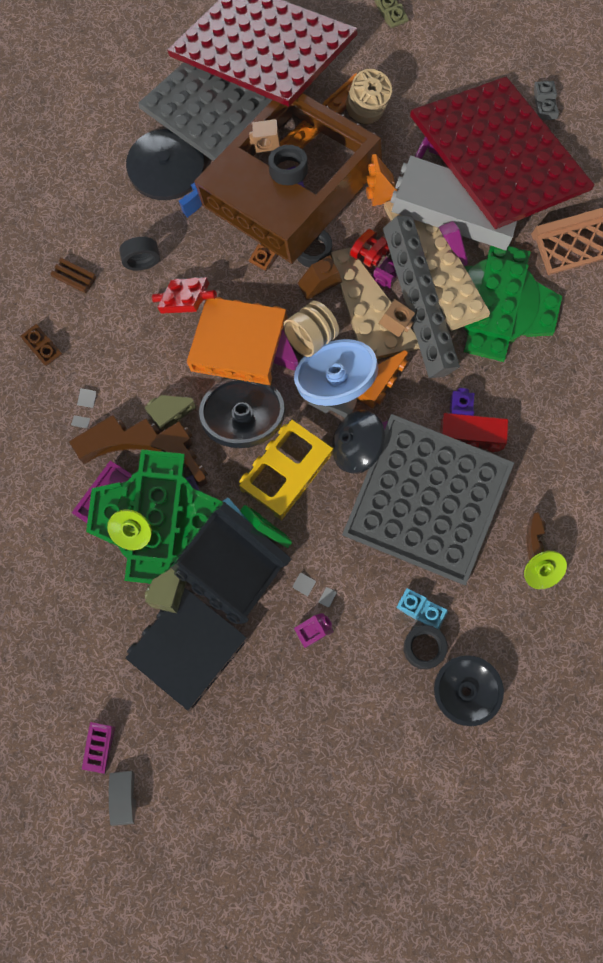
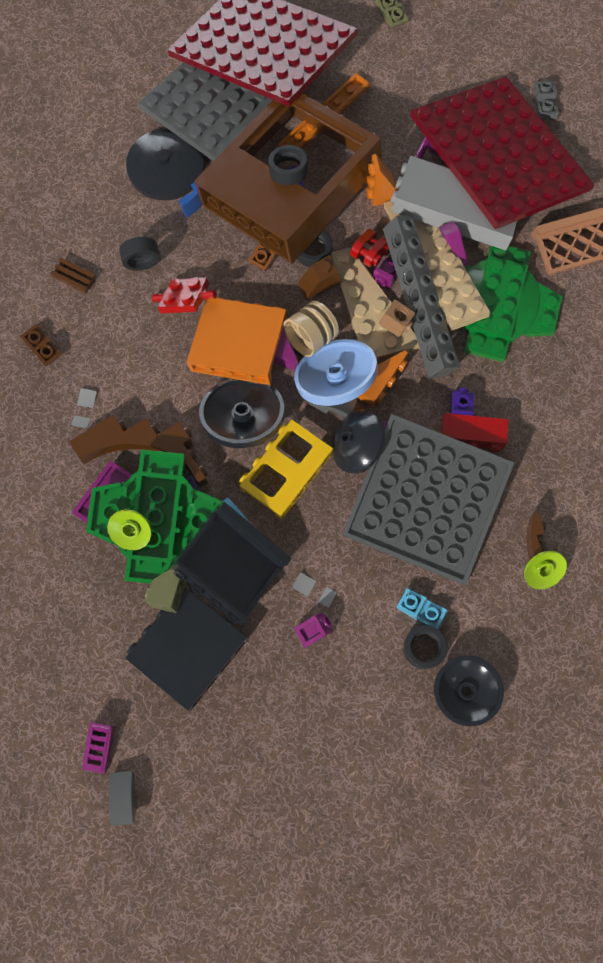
(169, 410): olive slope -> none
(265, 135): medium nougat brick -> none
(265, 527): green tile -> none
(368, 96): tan wheel -> none

